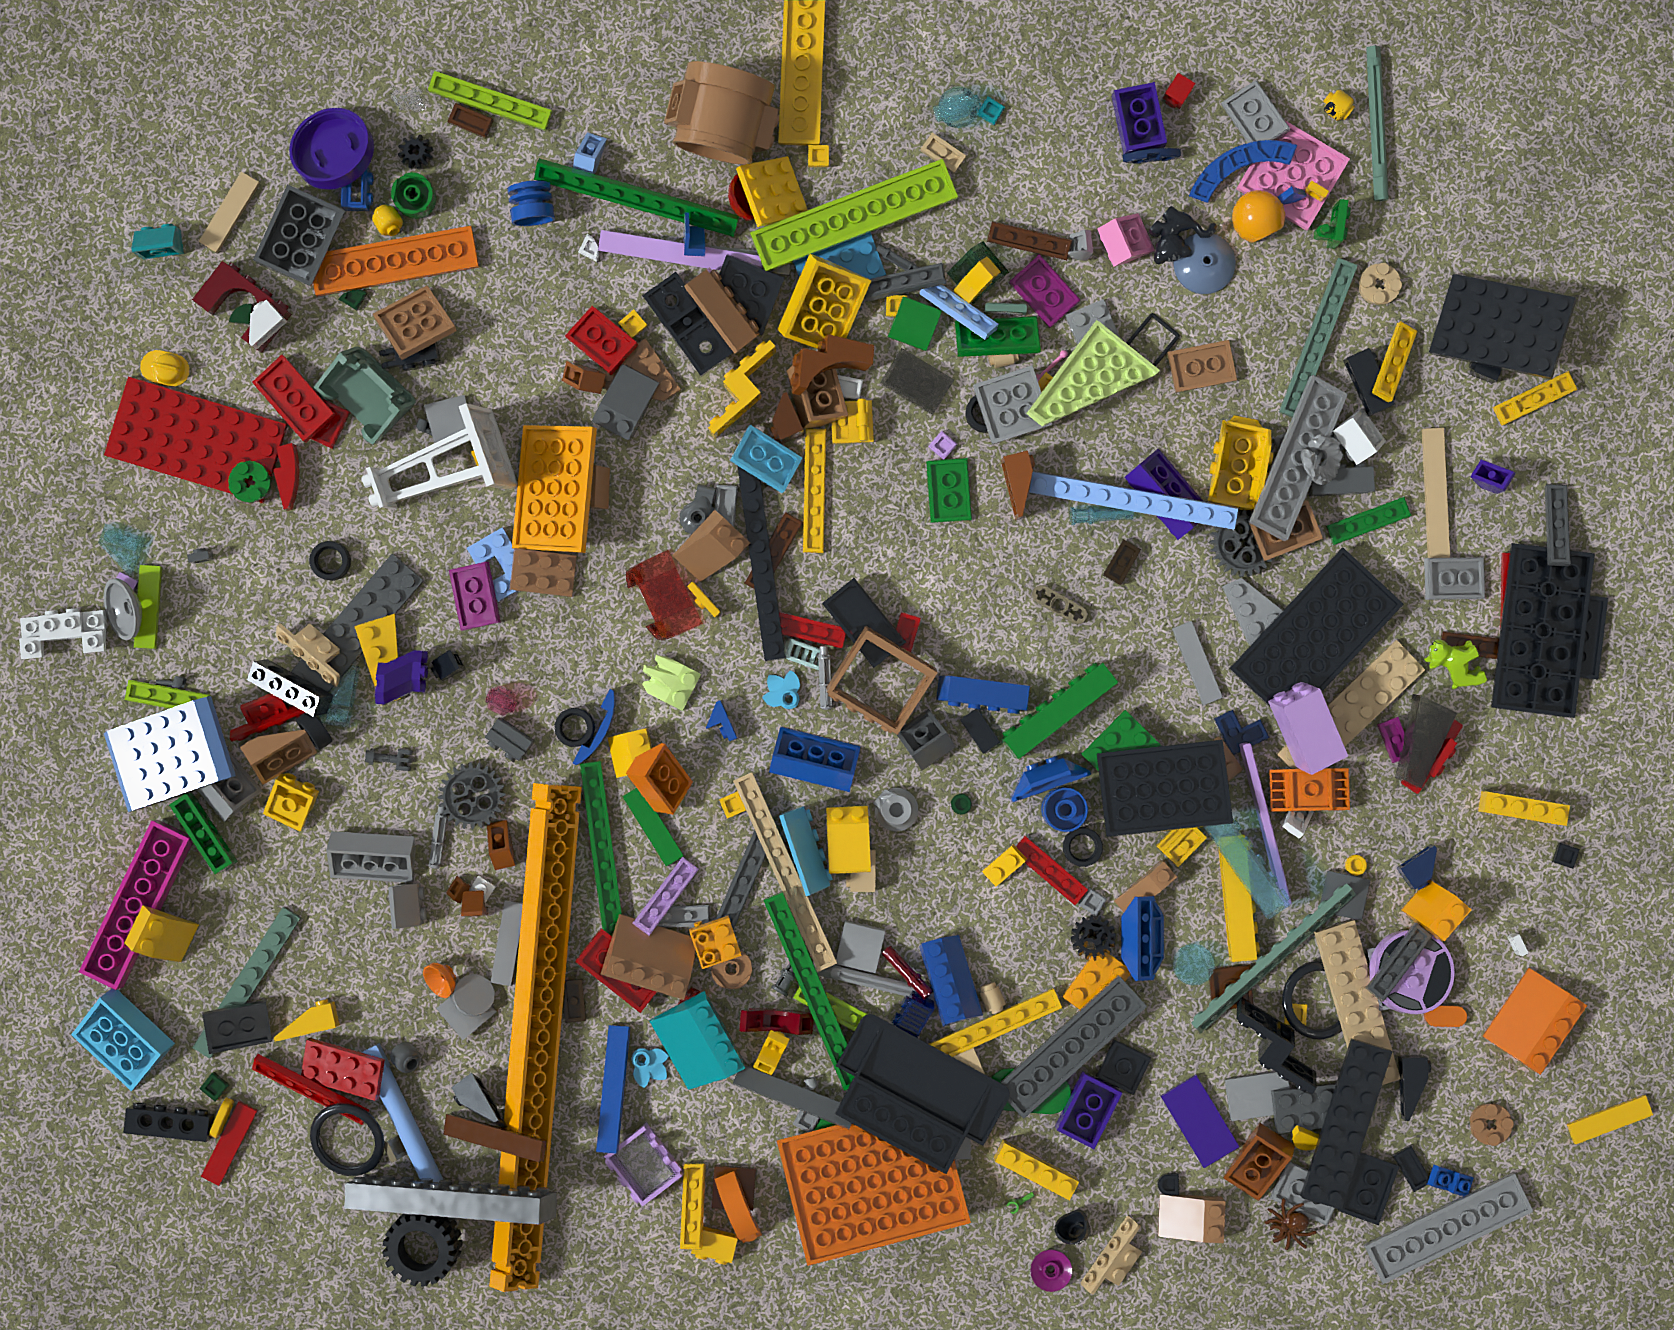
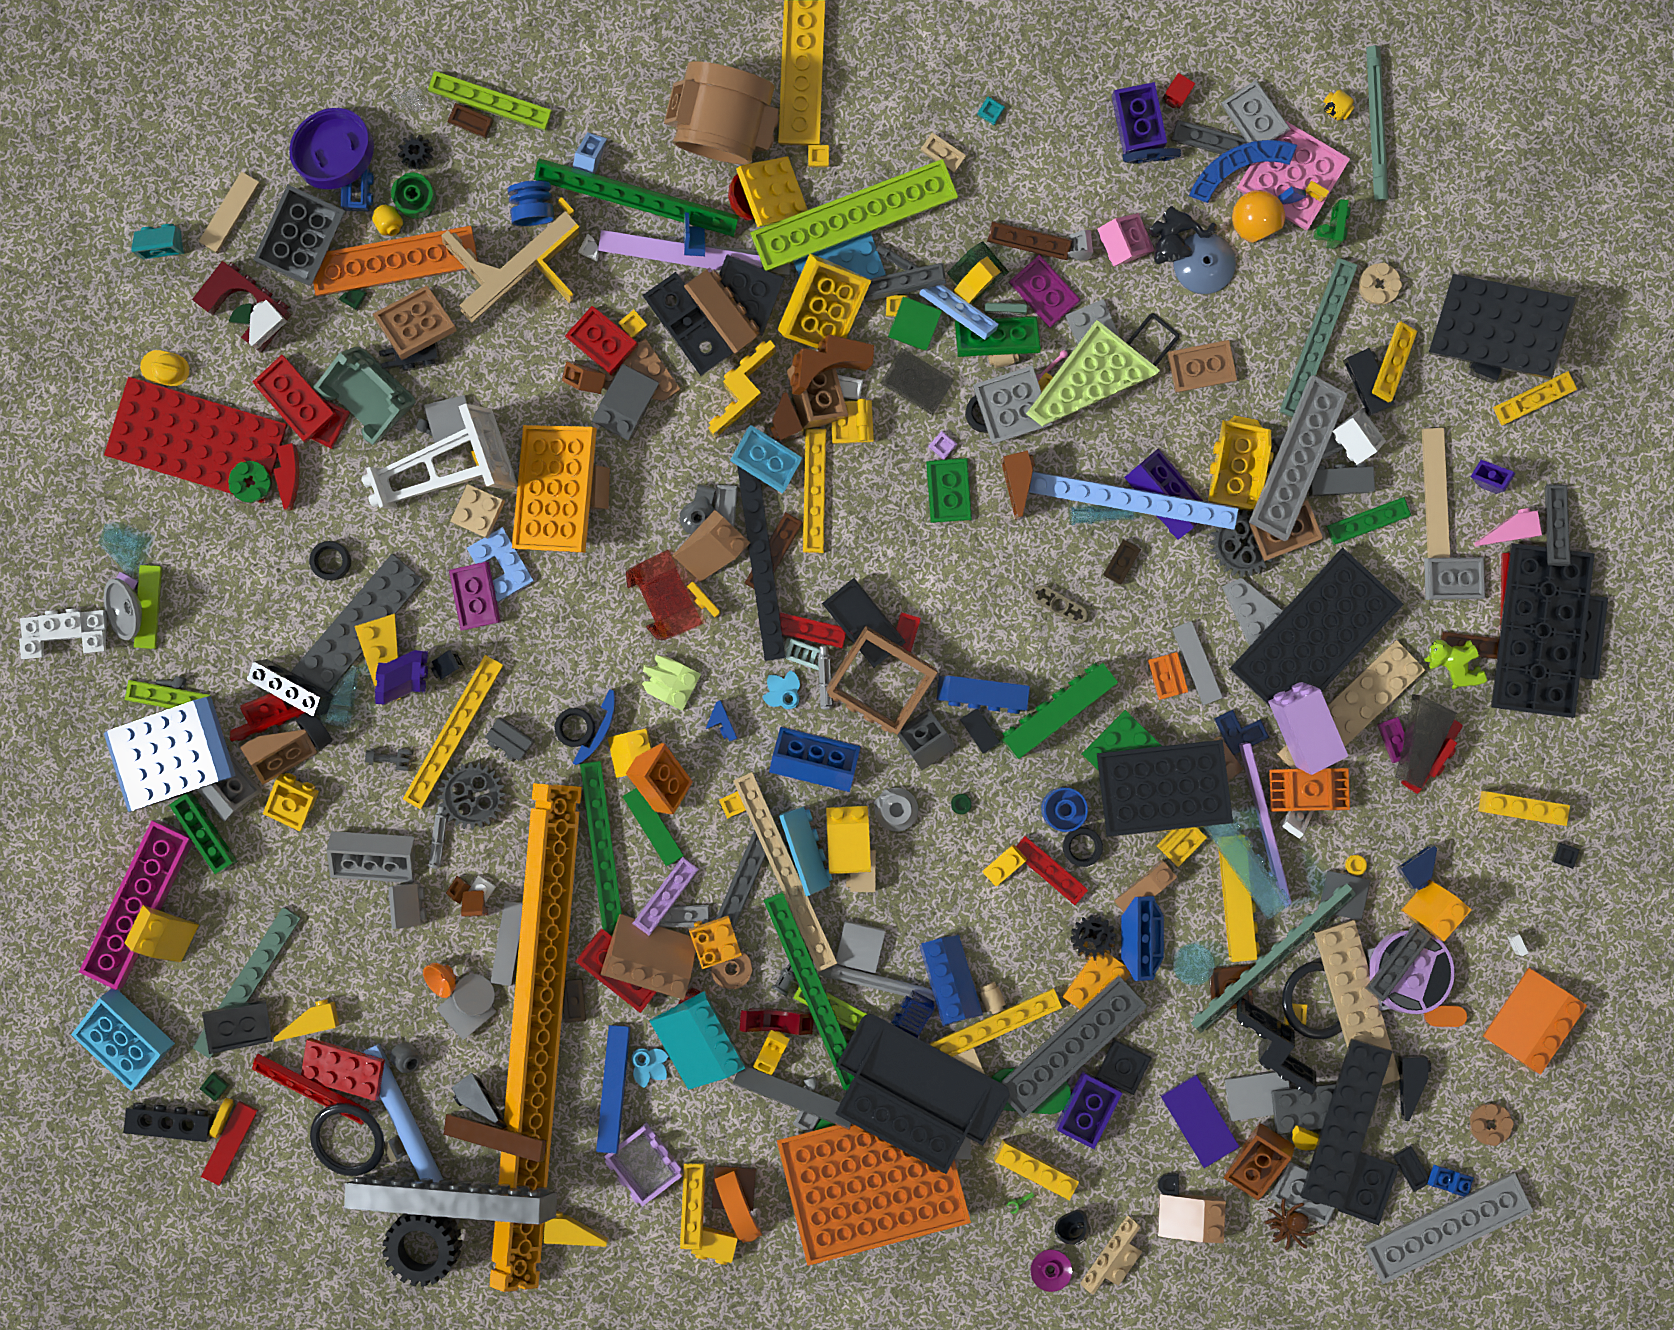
(200, 555): dark grey plate -> none
(312, 648): tan bracket -> none
(453, 732): none -> yellow plate
(477, 511): none -> tan plate
(497, 281): none -> tan piece
(500, 845): dark orange slope -> none
(501, 700): clear pink head -> none
(542, 572): medium nougat plate -> none
(571, 1232): none -> yellow slope
(914, 979): dark red pin -> none
(957, 107): clear light blue brick -> none
(1047, 776): blue wedge -> none
(1092, 902): light grey tile -> none
(1167, 676): none -> orange plate
(1205, 138): none -> dark grey tile
(1327, 469): light grey piece -> none
(1518, 526): none -> bright pink slope
(1609, 1119): yellow tile -> none

